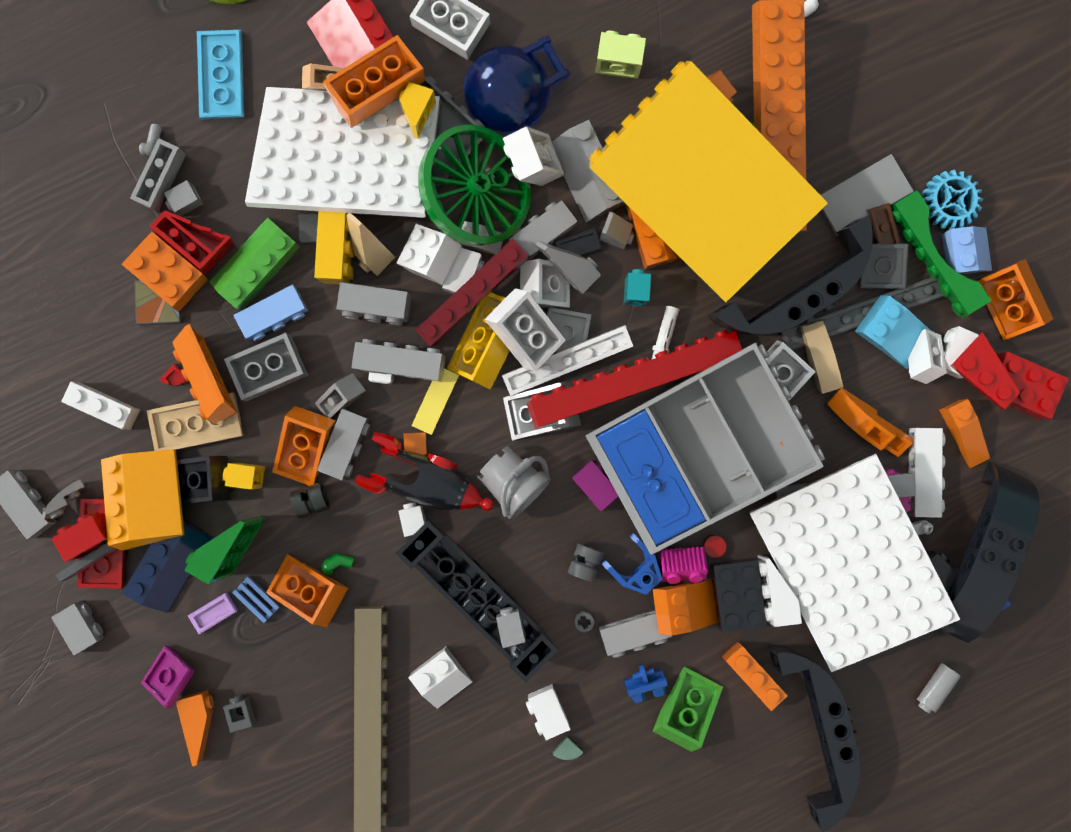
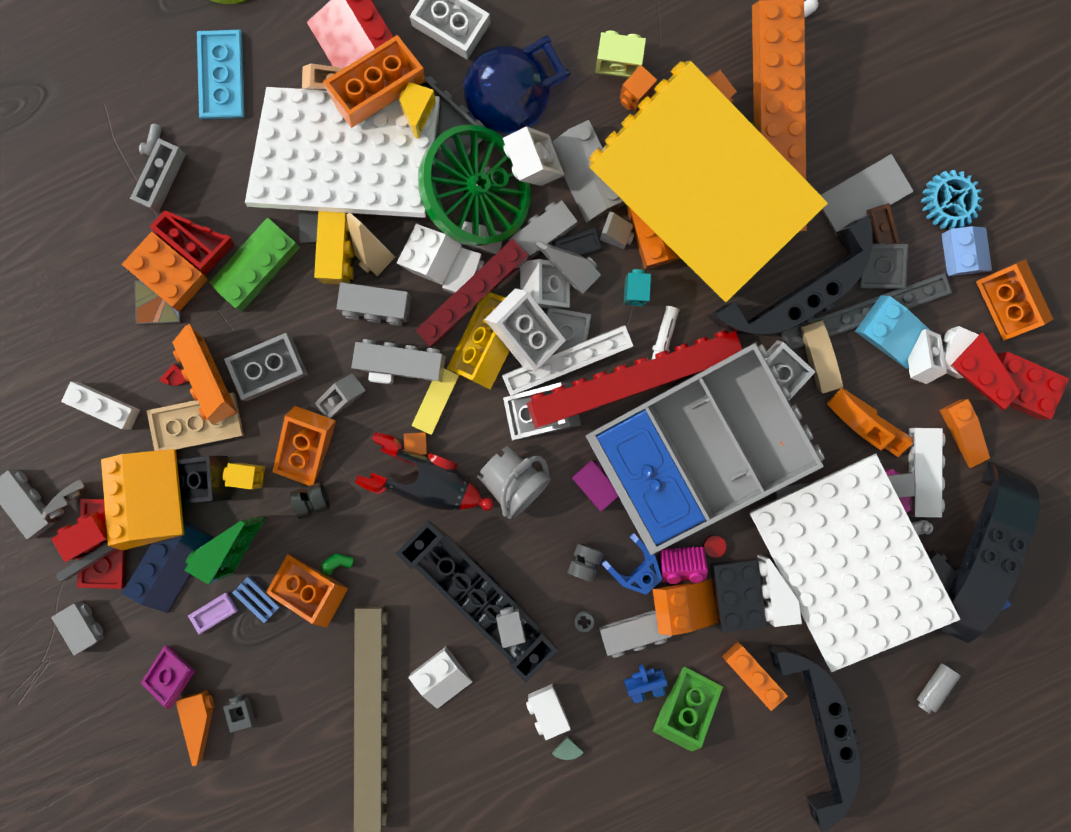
(182, 198): light grey brick -> none
(271, 313): light blue brick -> none
(344, 445): light grey brick -> none
(411, 518): white brick -> none
(637, 88): none -> orange brick
(964, 293): green arch -> none

